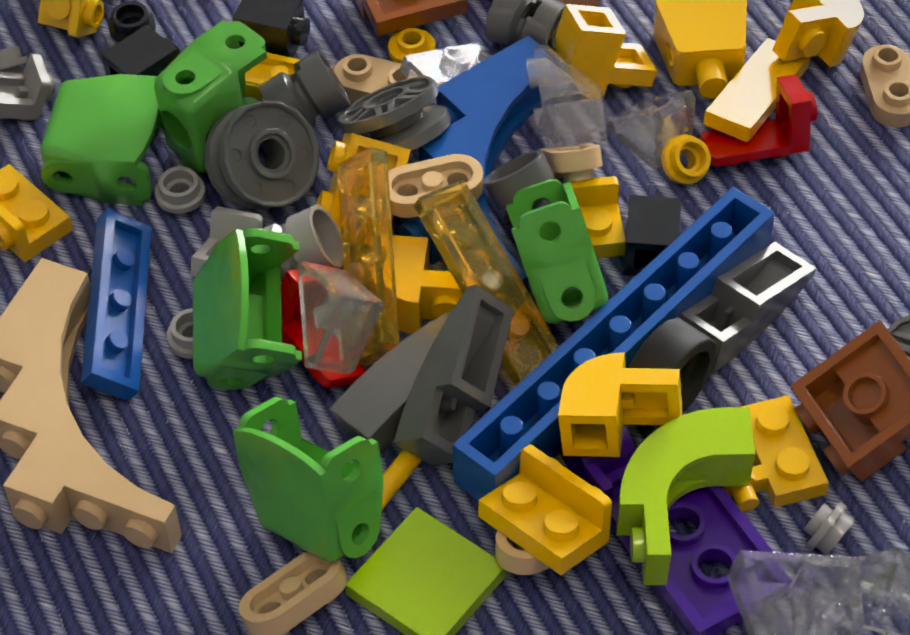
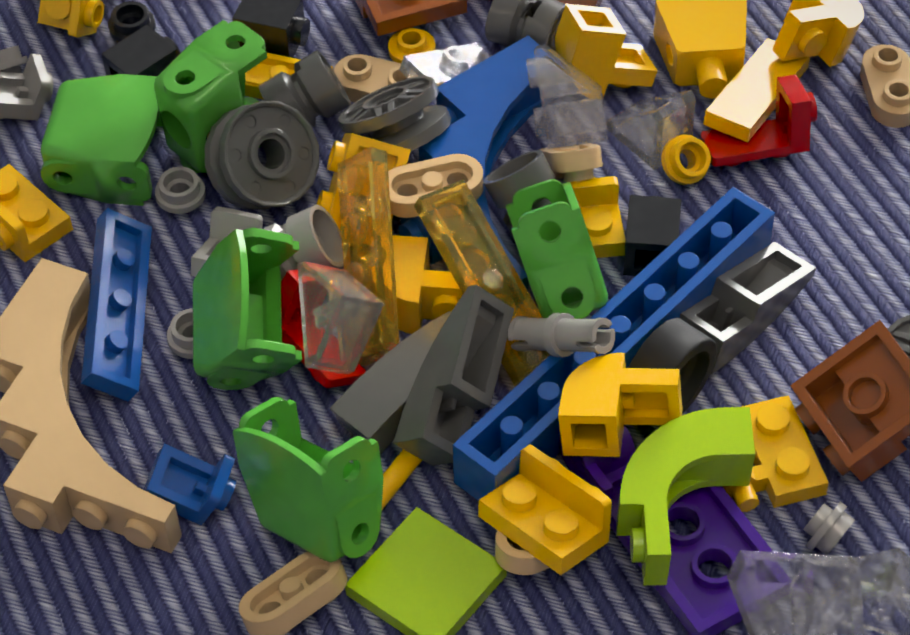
(191, 483): none -> blue bracket
(561, 334): none -> light grey pin

